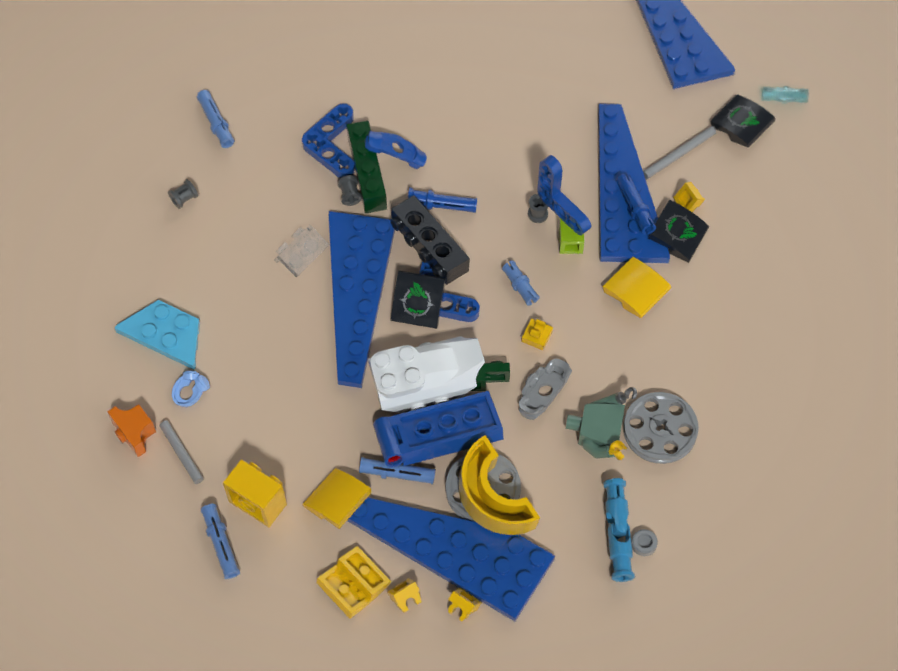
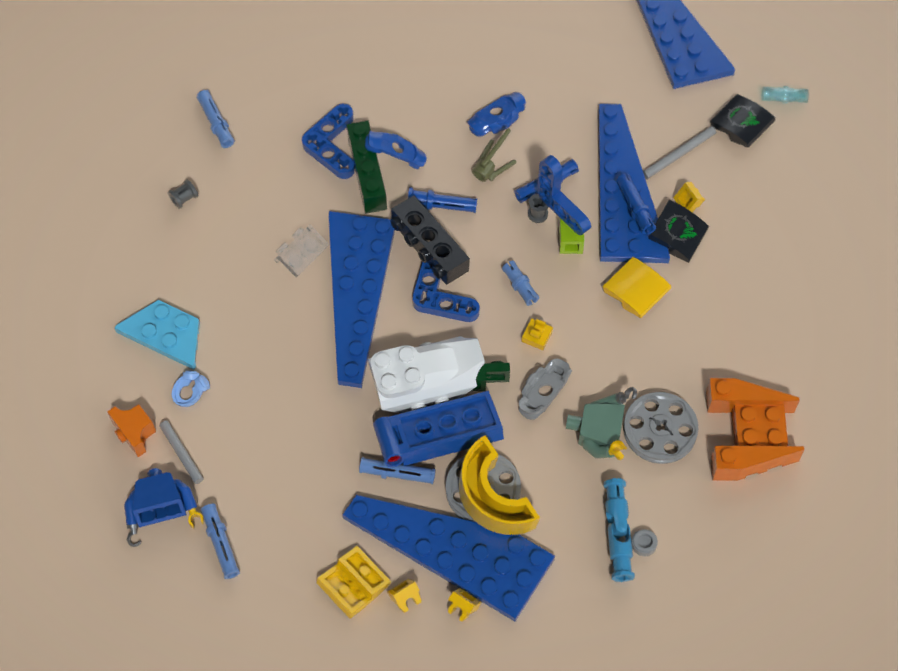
(158, 500): none -> blue torso
(255, 492): yellow brick -> none
(337, 497): yellow slope -> none
(349, 190): dark grey bush -> none
(417, 299): black slope -> none
(485, 122): none -> blue piece
(485, 167): none -> olive plant
(525, 192): none -> blue pin
(757, 428): none -> orange wedge

